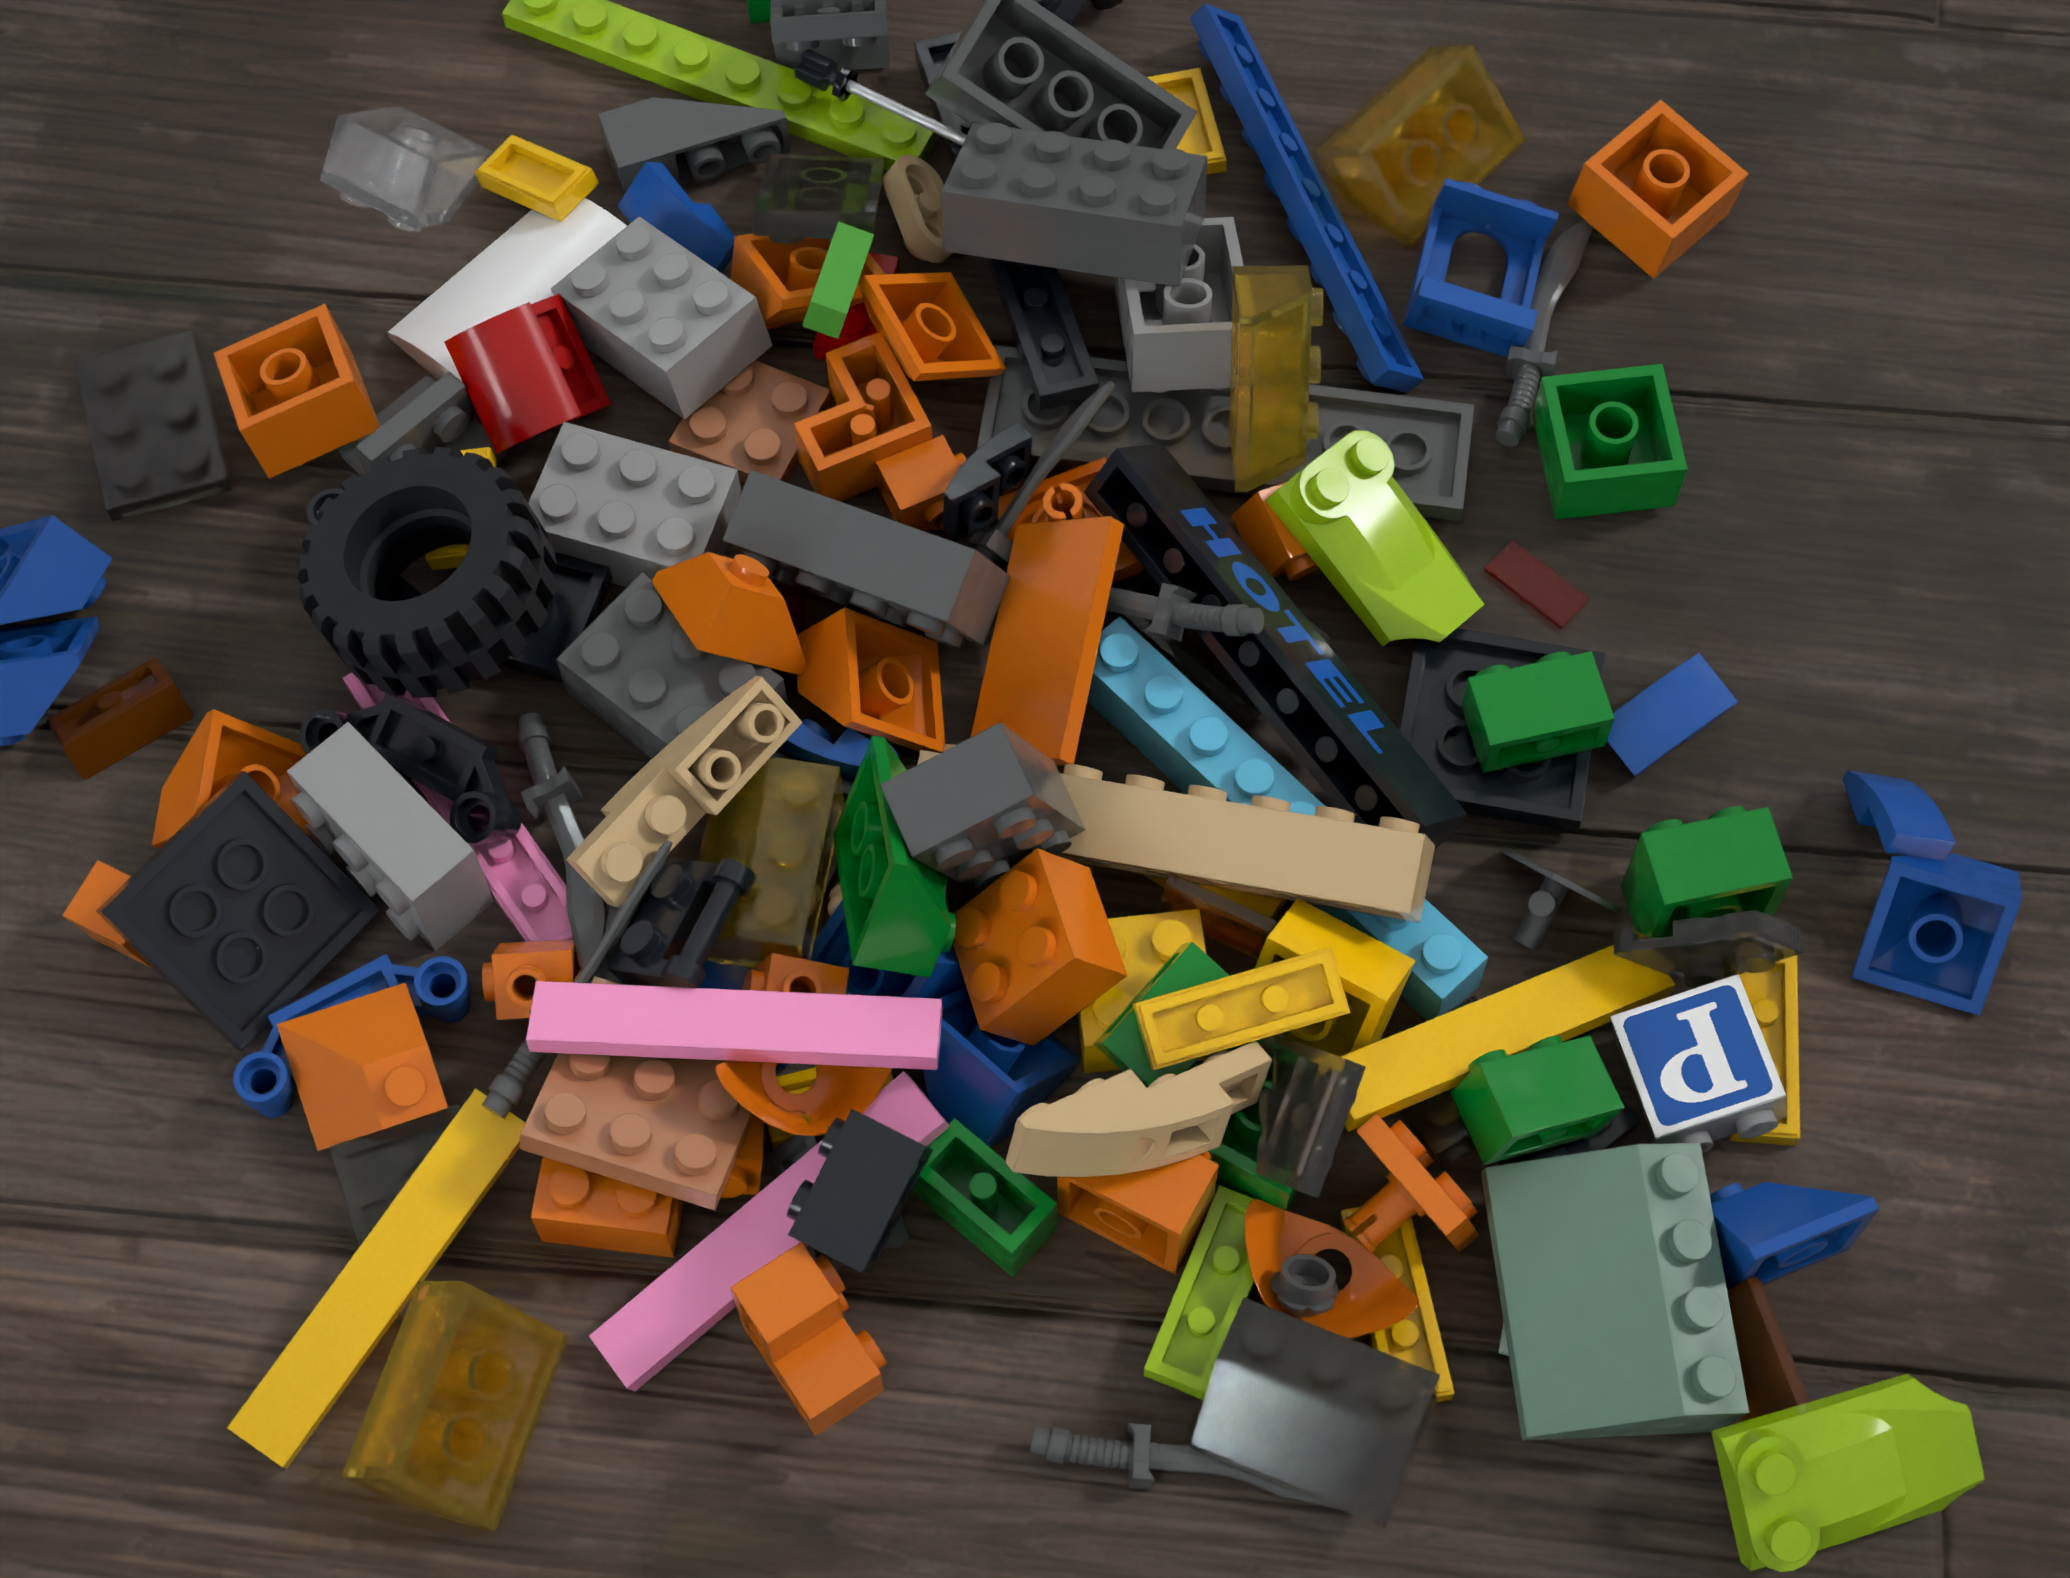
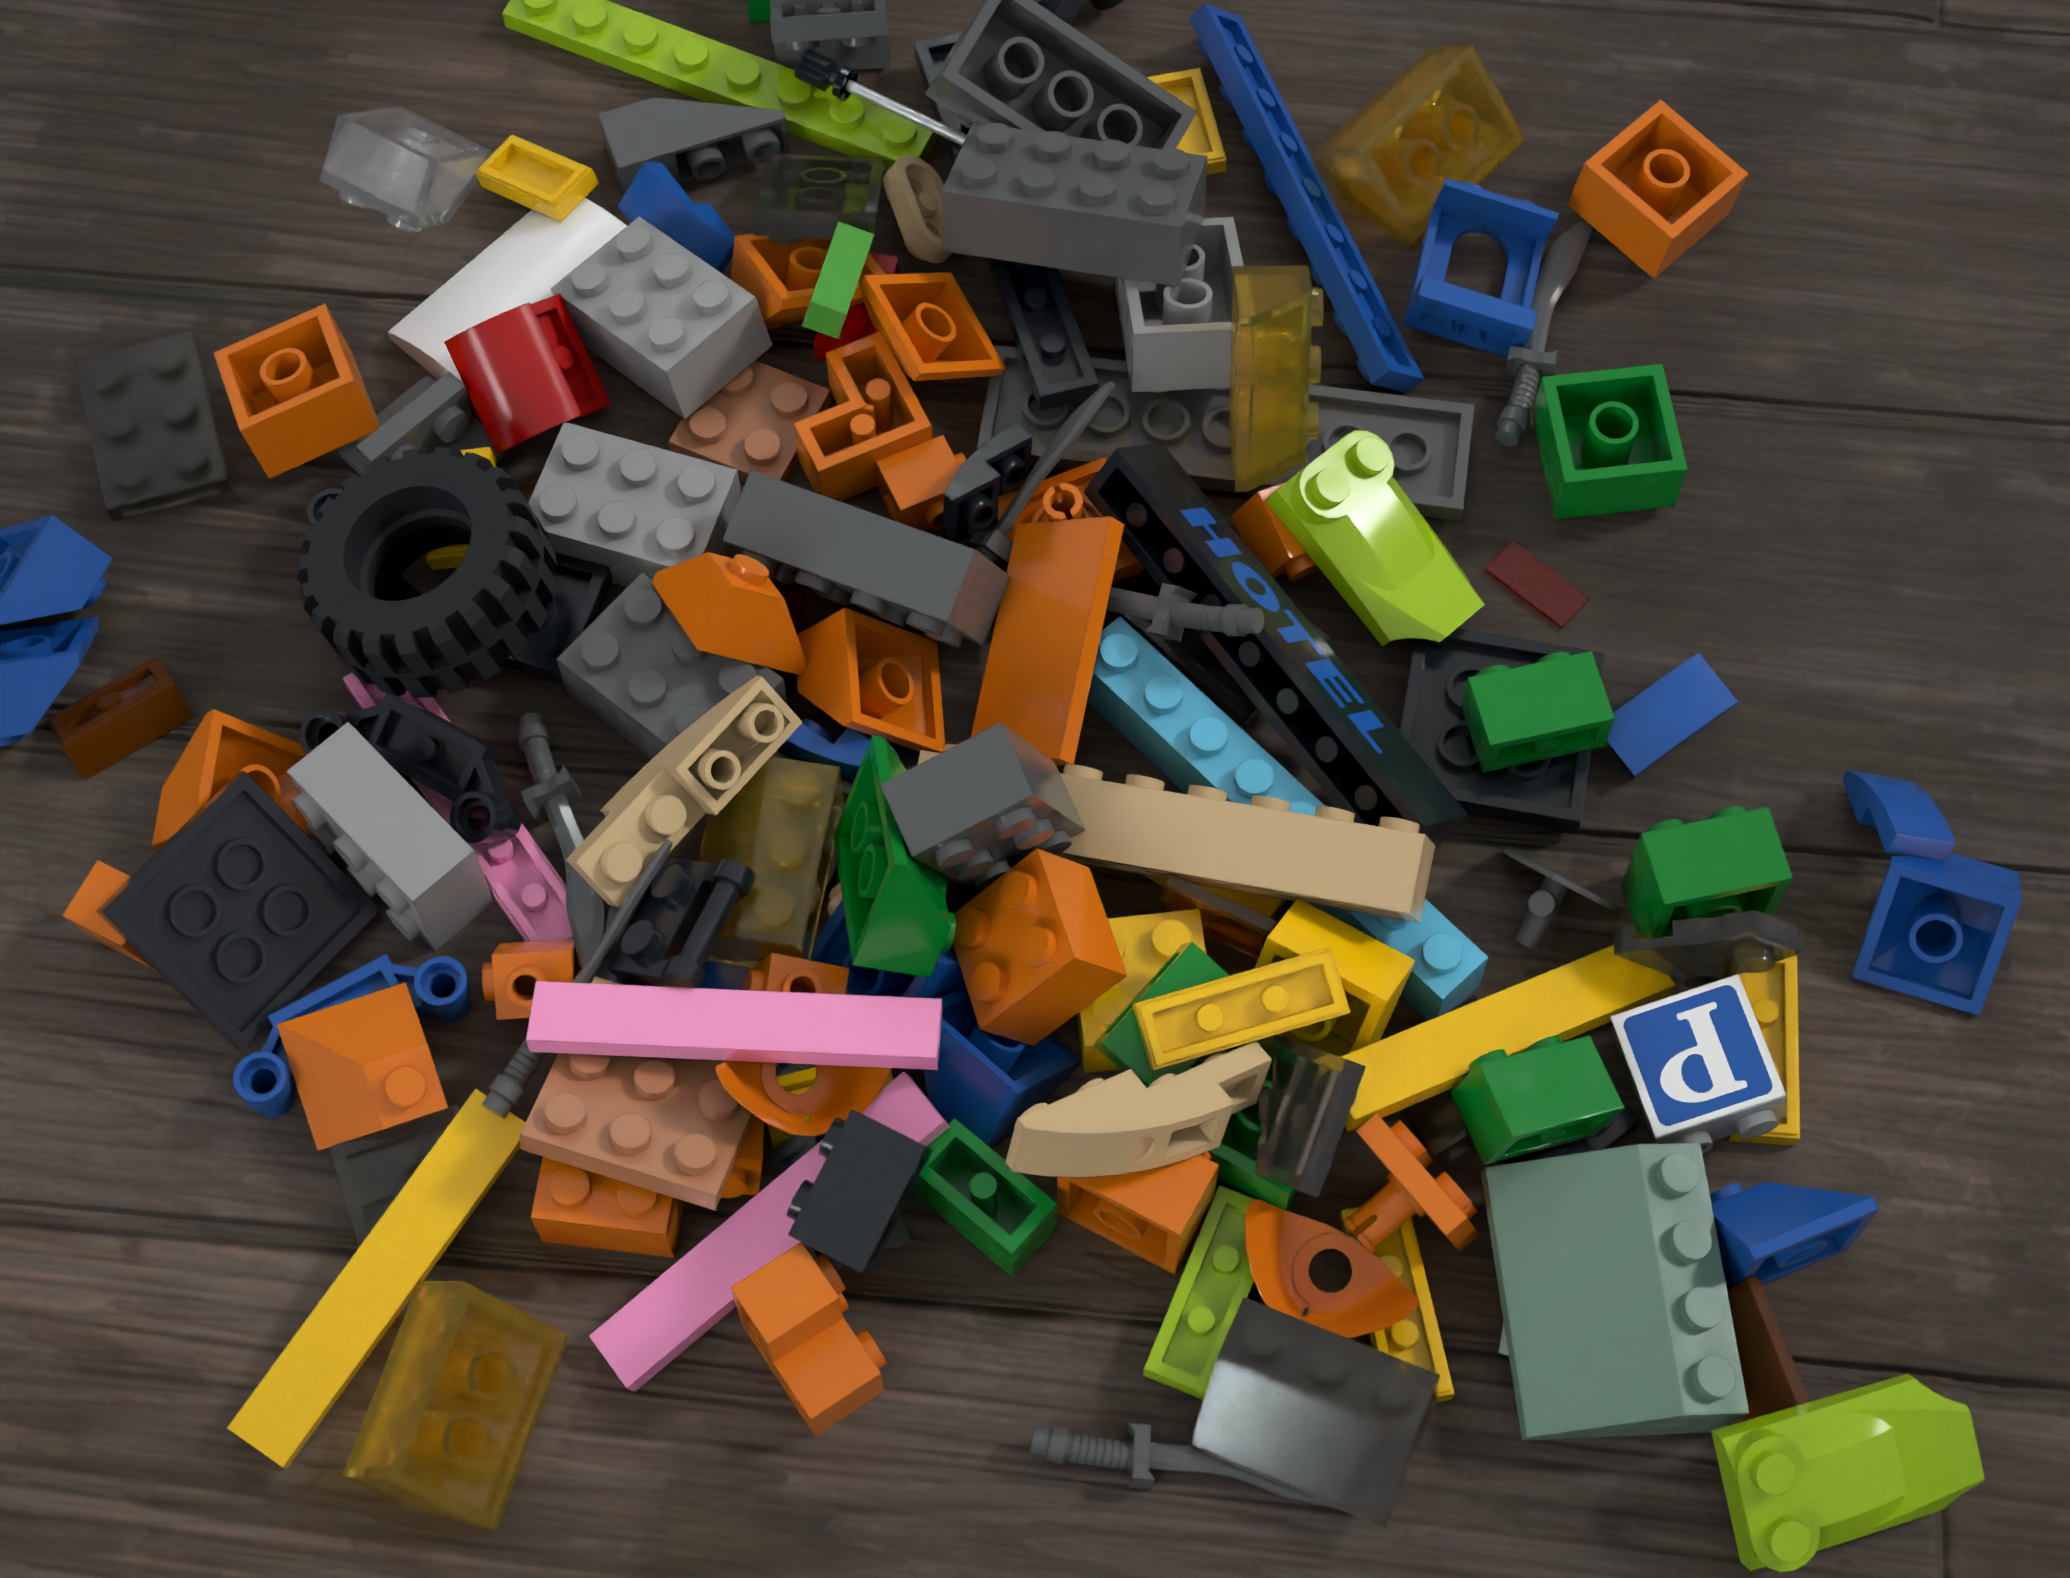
(1305, 1285): dark grey plate -> none

